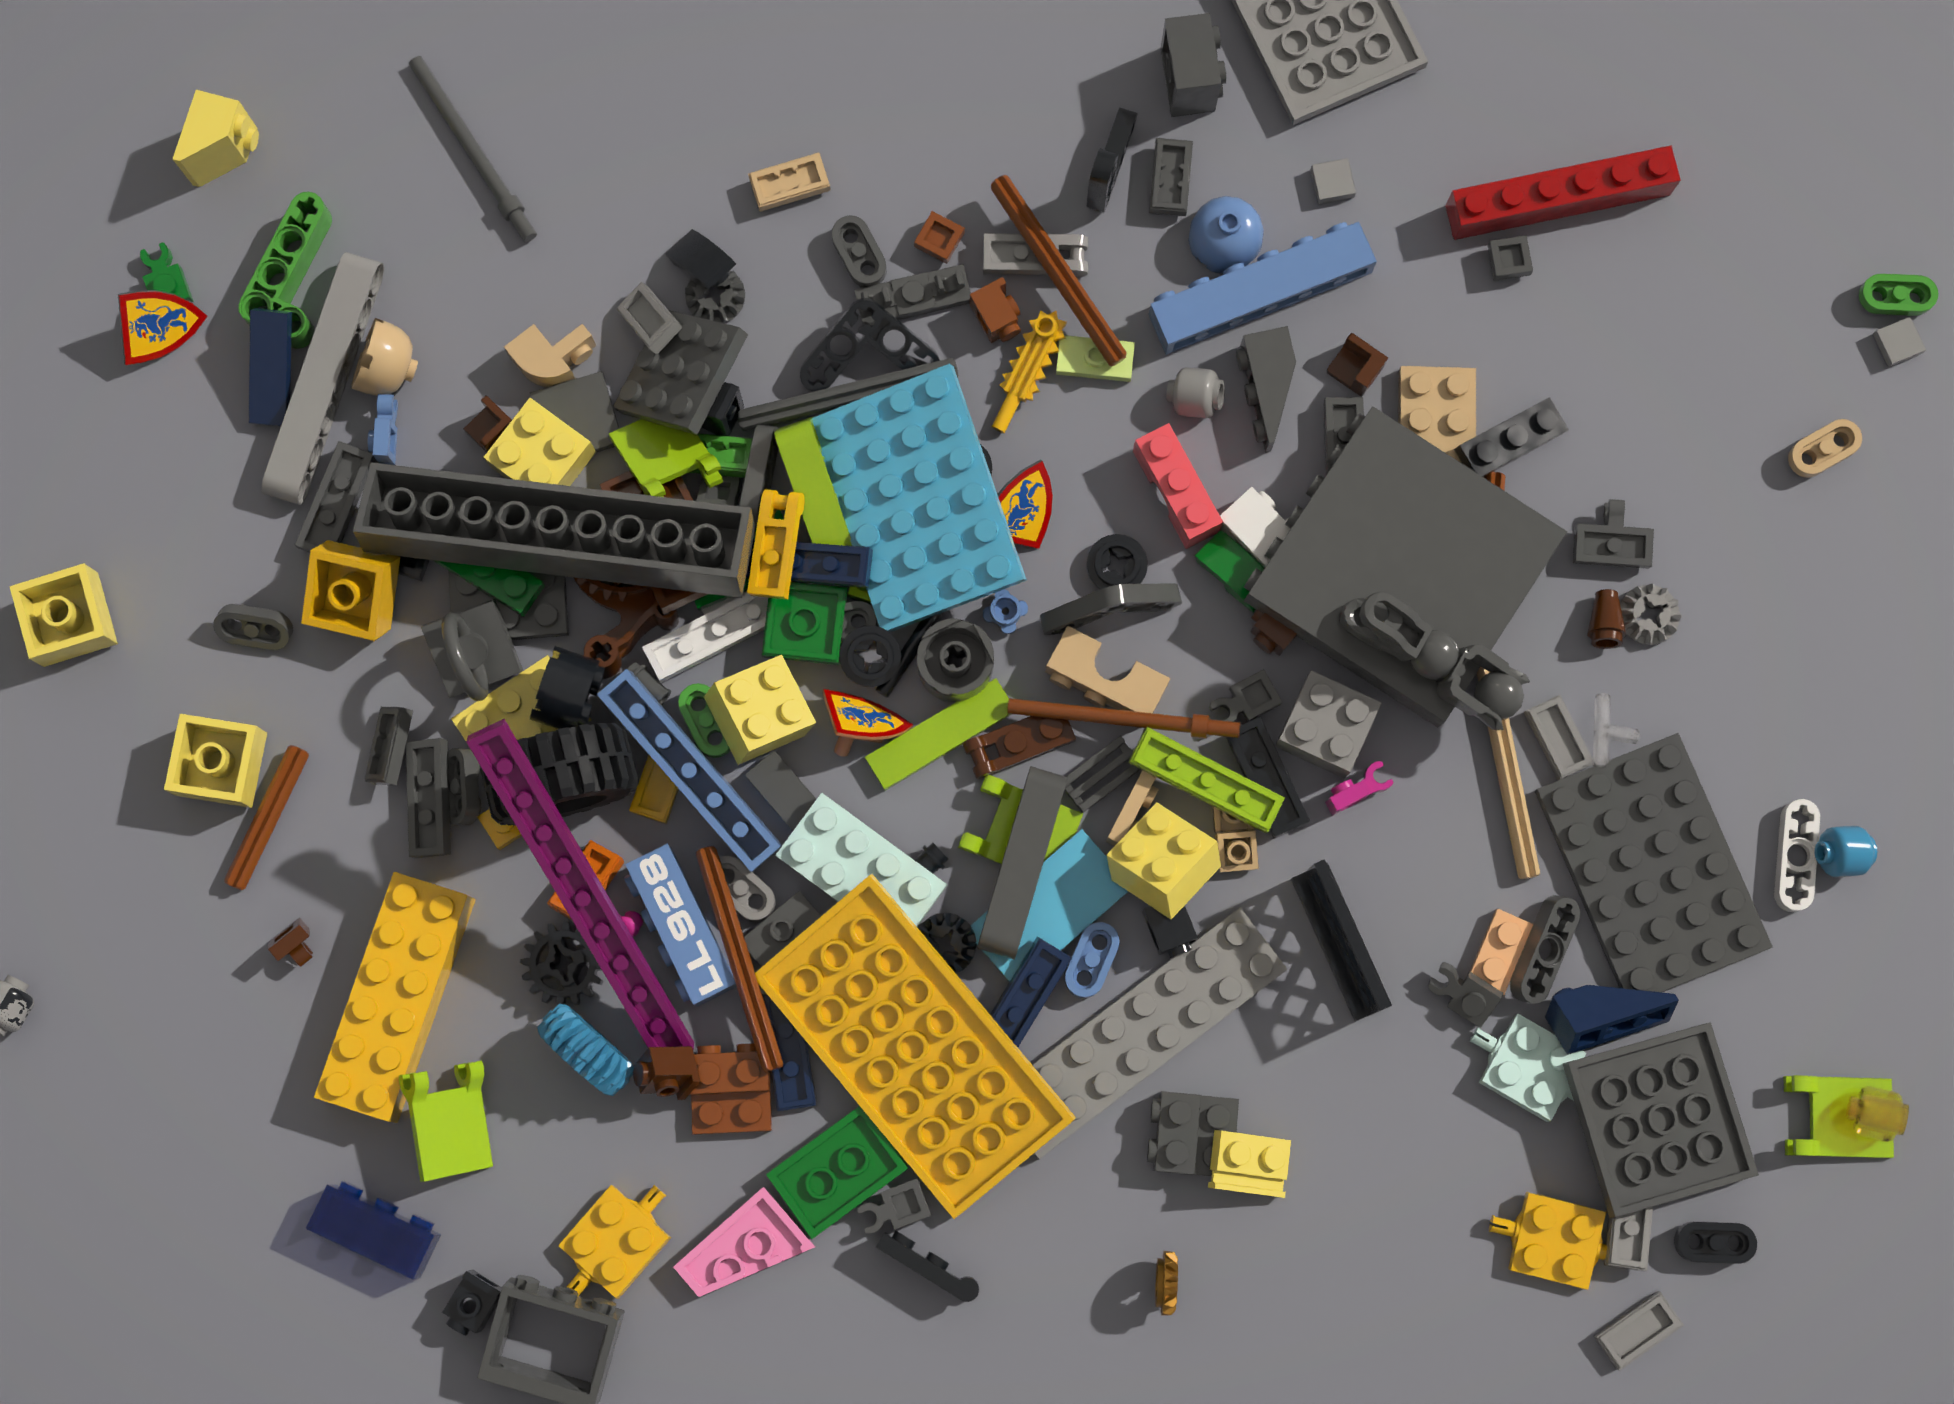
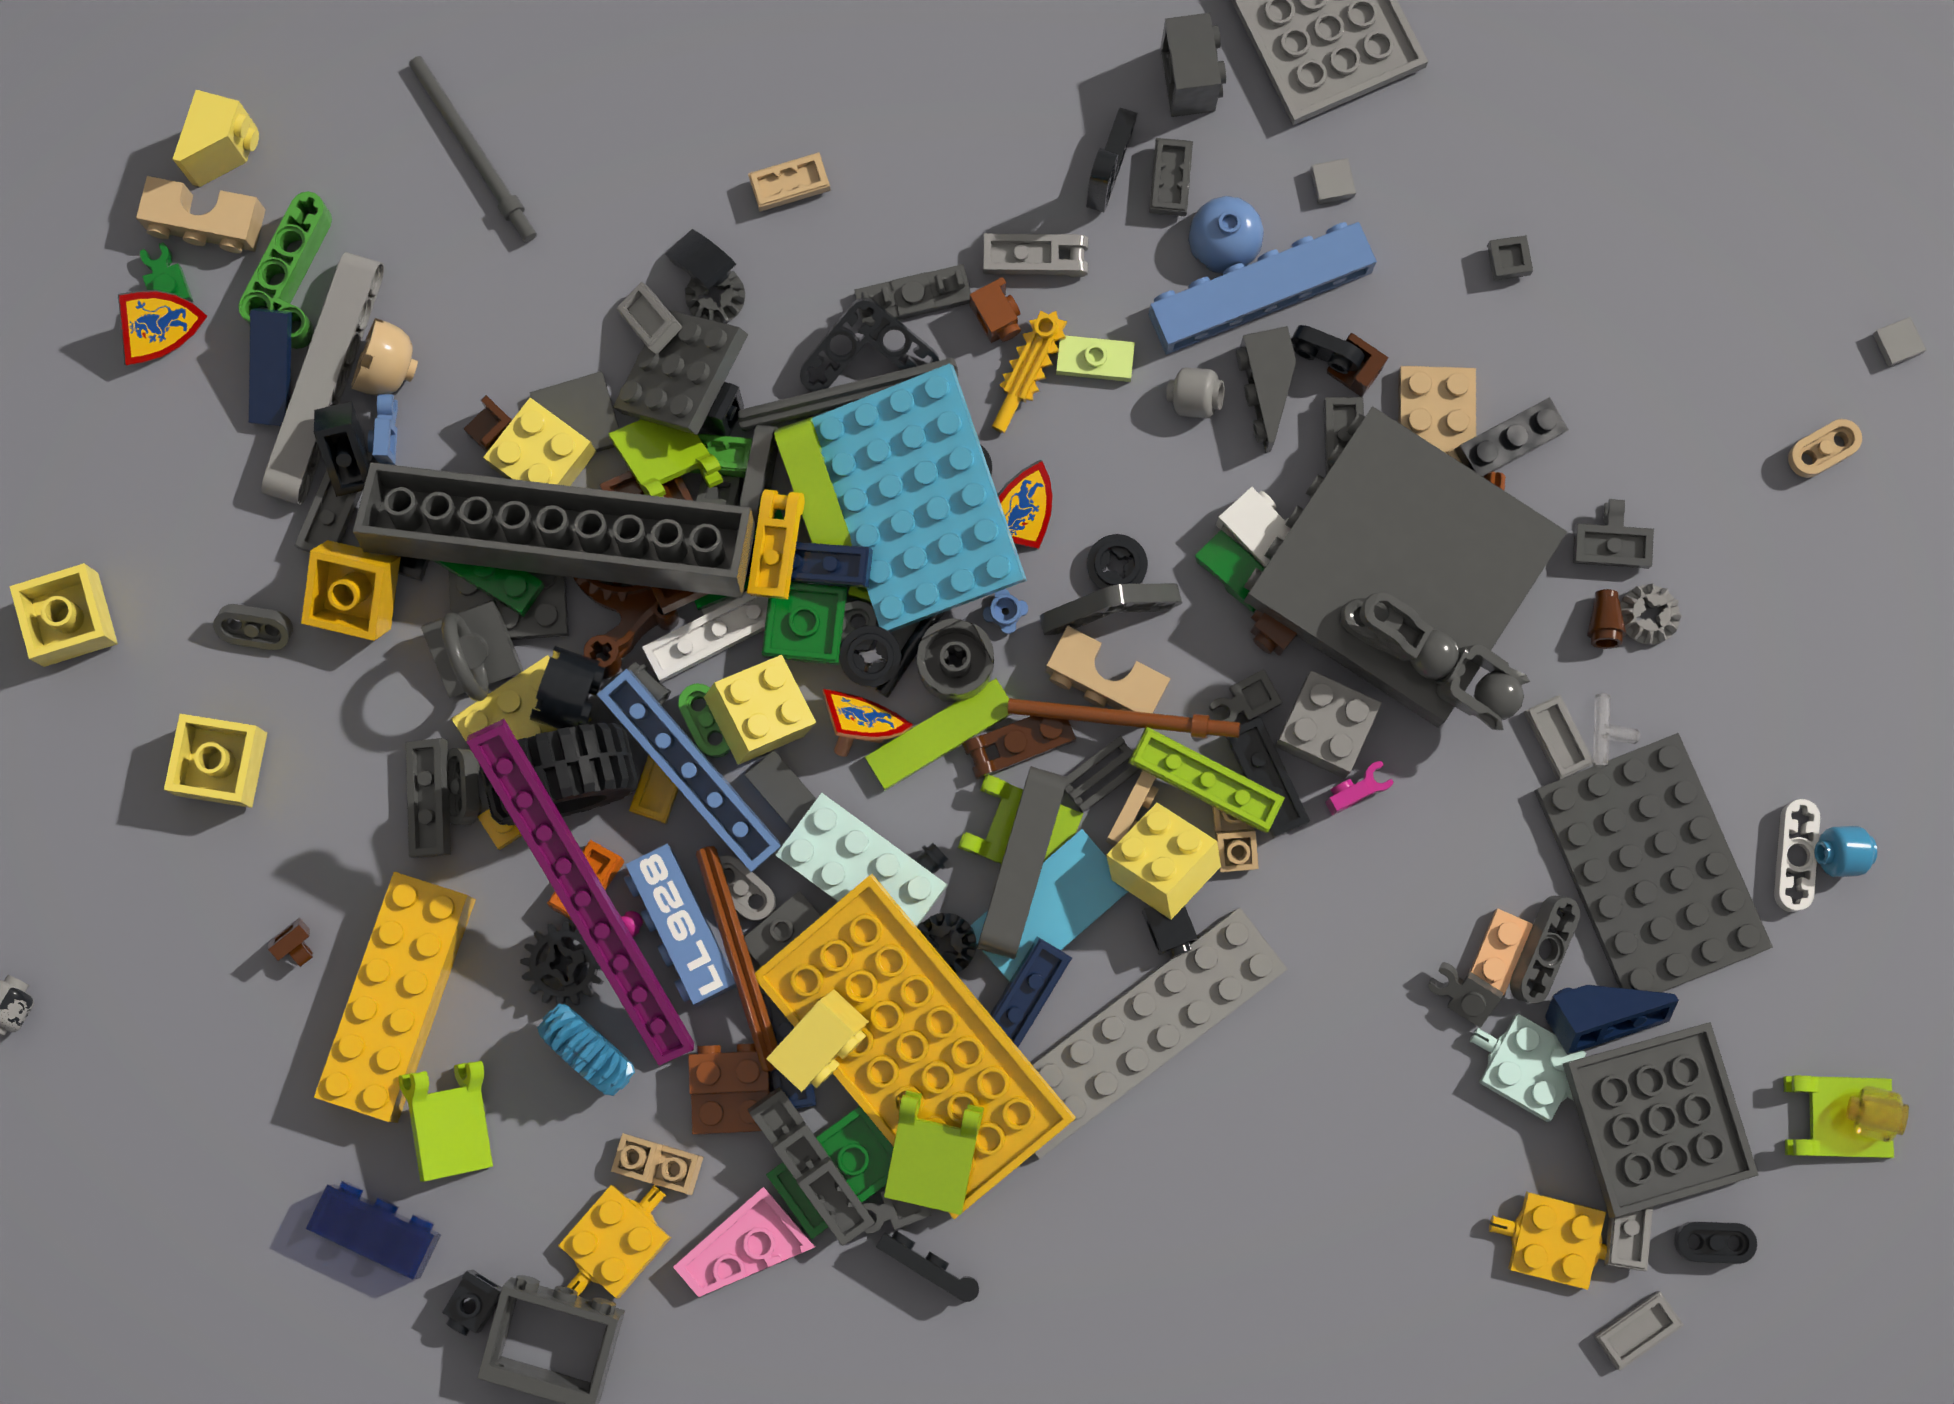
(230, 224): none -> tan arch
(266, 817): dark orange axle -> none
(342, 447): none -> black slope
(388, 746): dark grey plate -> none
(546, 363): tan brick -> none
(657, 1164): none -> tan slope
(667, 1072): reddish brown brick -> none
(811, 1166): none -> dark grey slope
(812, 1046): none -> light yellow brick
(859, 253): dark grey plate -> none
(932, 1158): none -> lime flag
(939, 237): dark orange plate -> none
(1058, 270): dark orange axle -> none
(1092, 960): medium blue plate -> none
(1166, 1283): pearl gold gear -> none
(1186, 498): coral arch -> none
(1187, 1130): dark grey plate -> none
(1249, 1163): light yellow plate -> none
(1317, 344): none -> black plate
(1341, 941): black fence -> none
(1513, 798): tan axle -> none
(1562, 192): red brick -> none
(1896, 294): bright green plate -> none

